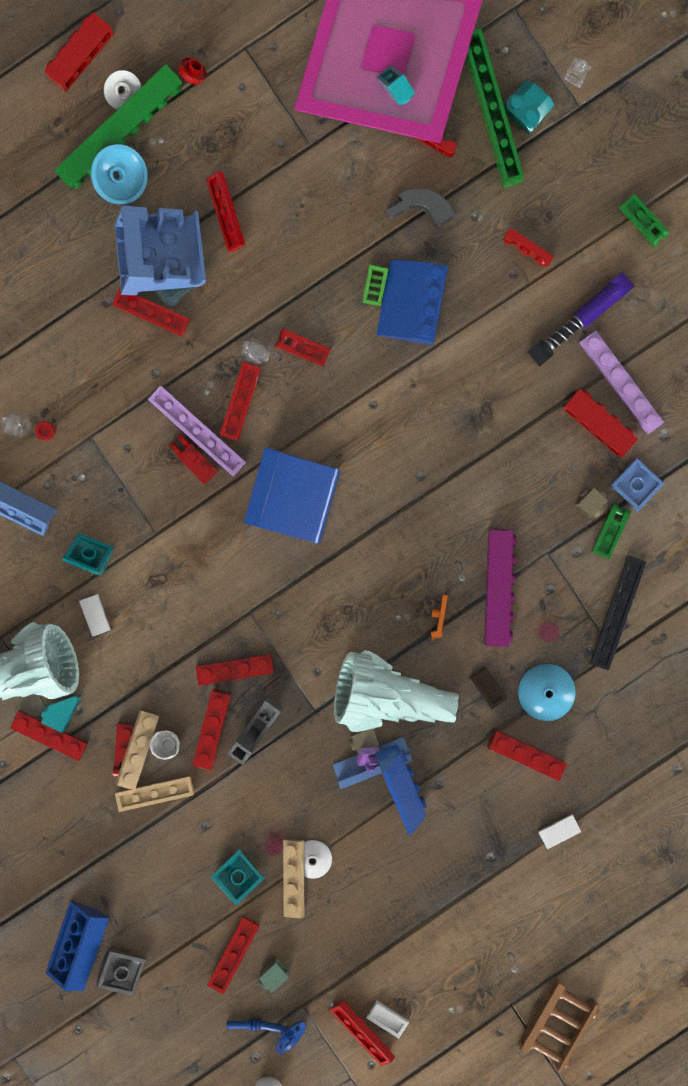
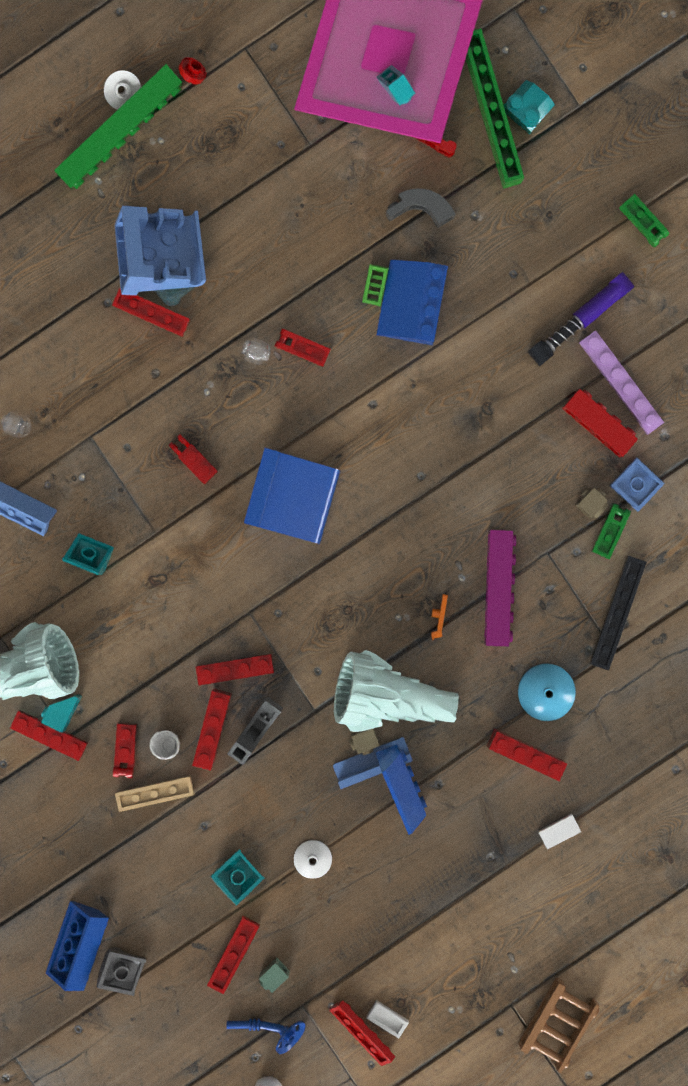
(45, 430): red tile -> none
(79, 51): red brick -> none
(95, 615): white tile -> none
(130, 170): medium azure dish -> none
(137, 750): tan plate -> none
(197, 431): lavender plate -> none
(225, 211): red plate -> none
(240, 401): red plate -> none
(273, 845): clear pink tile -> none
(293, 878): tan plate -> none
(368, 758): medium lavender tile -> none
(488, 687): dark brown tile -> none
(527, 247): red plate -> none
(548, 632): clear pink tile -> none
(579, 69): clear brick -> none

